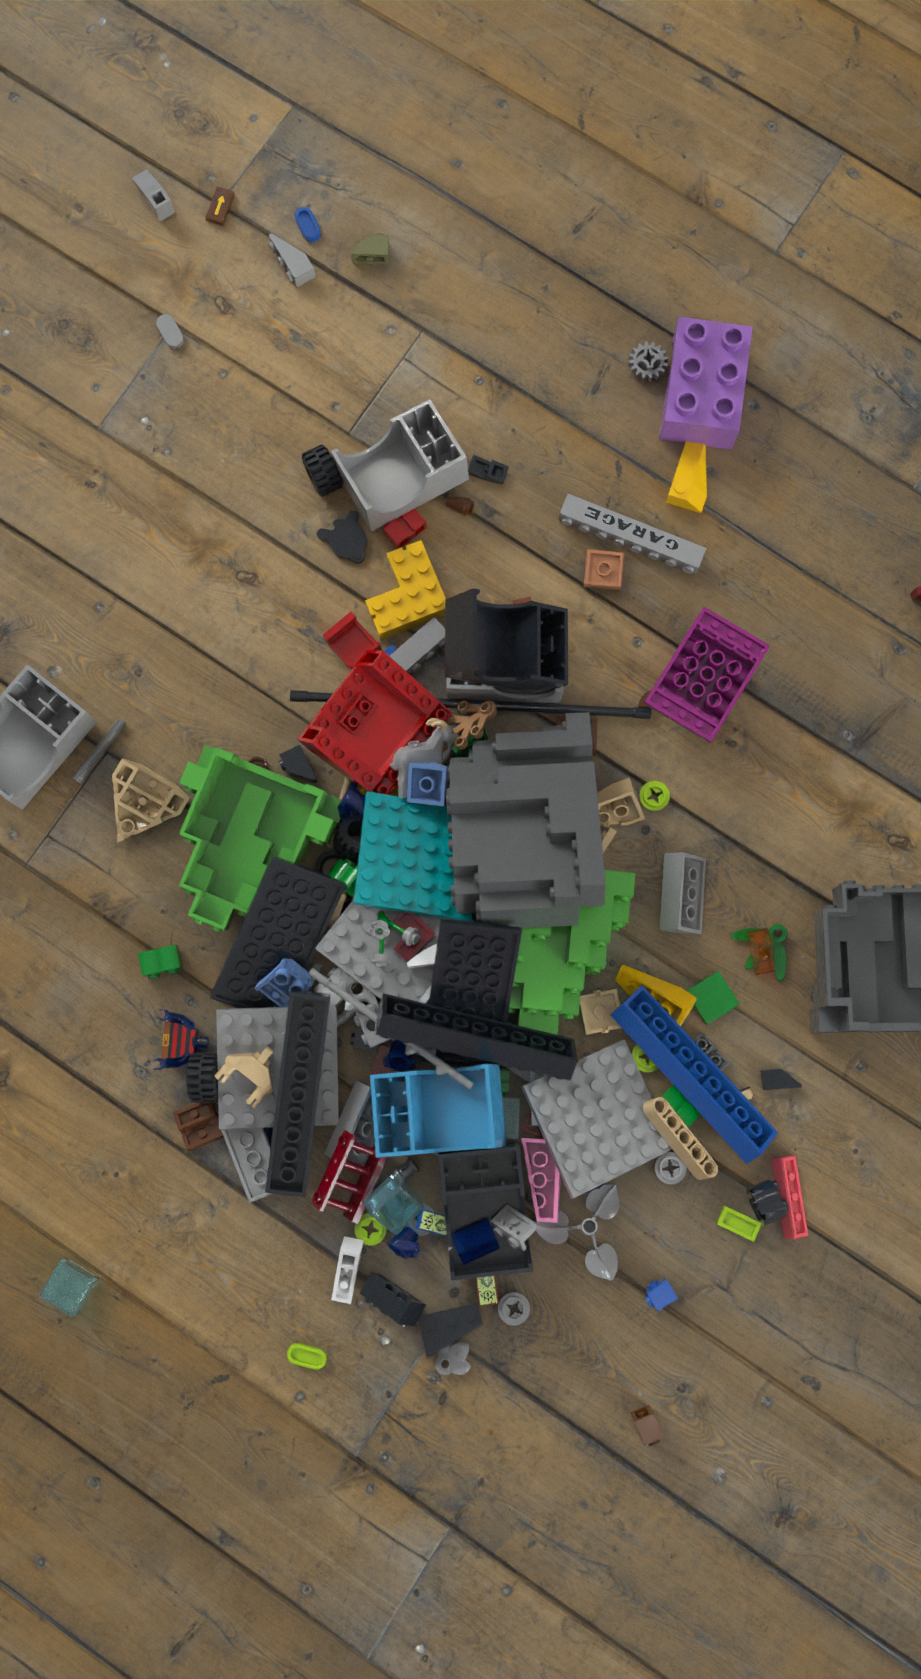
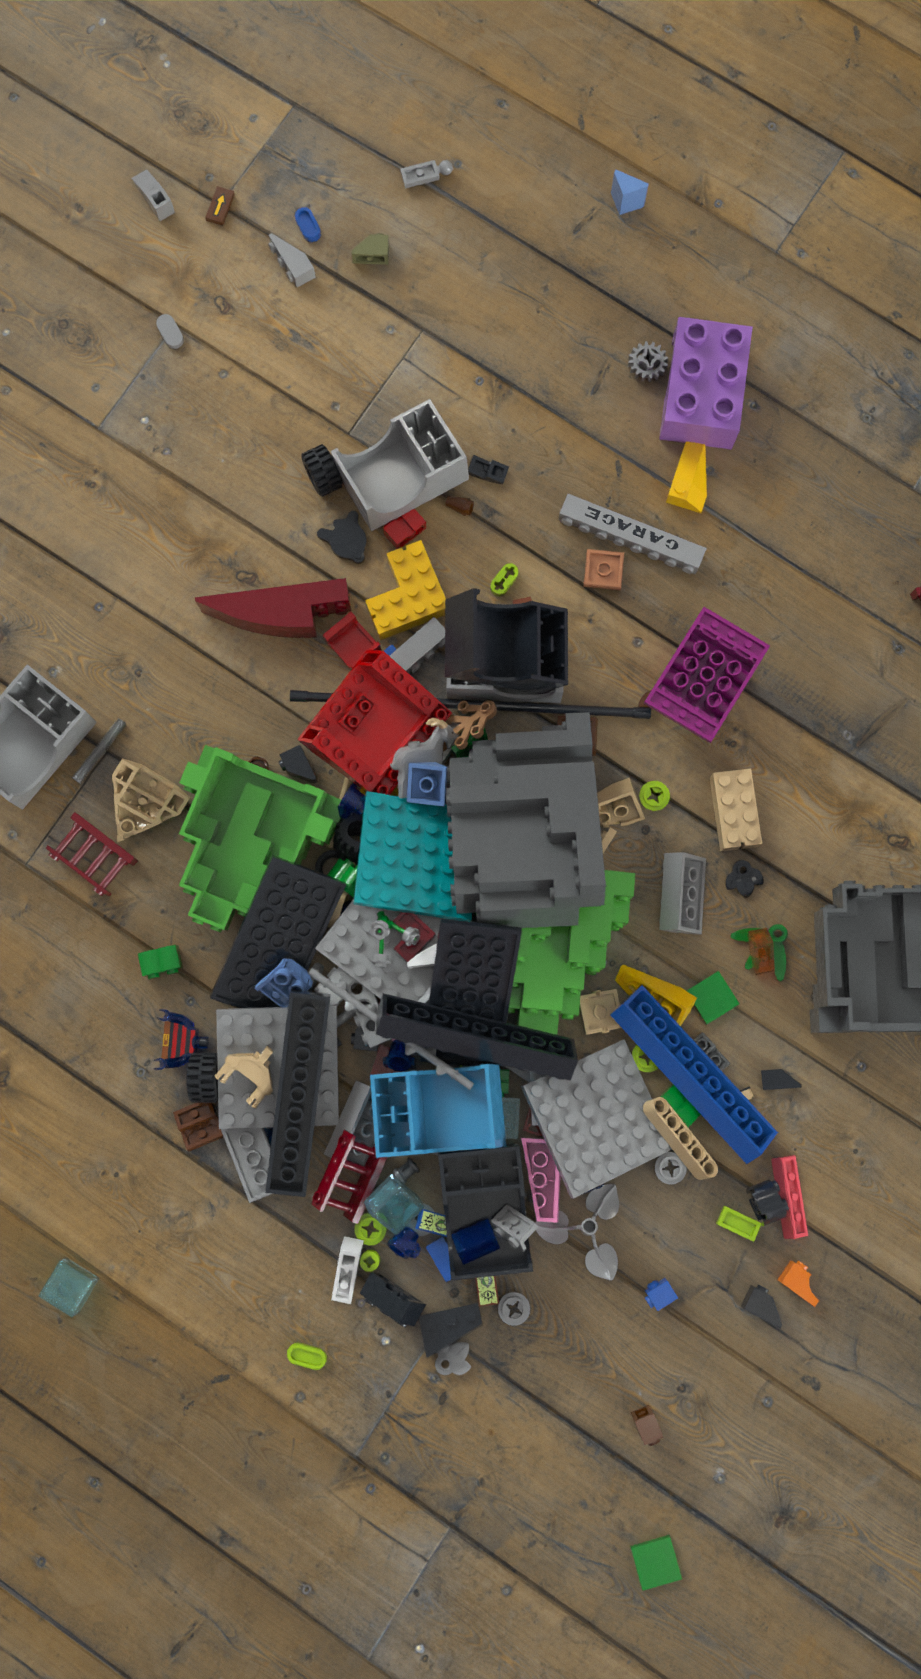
(108, 848): none -> dark red fence
(280, 610): none -> dark red slope
(370, 1256): none -> lime wheel
(425, 172): none -> light grey plate
(439, 1252): none -> blue tile
(501, 577): none -> lime beam
(628, 192): none -> medium blue slope
(656, 1562): none -> green tile
(735, 810): none -> tan piece
(743, 881): none -> black plate
(761, 1305): none -> black slope
(797, 1280): none -> orange arch

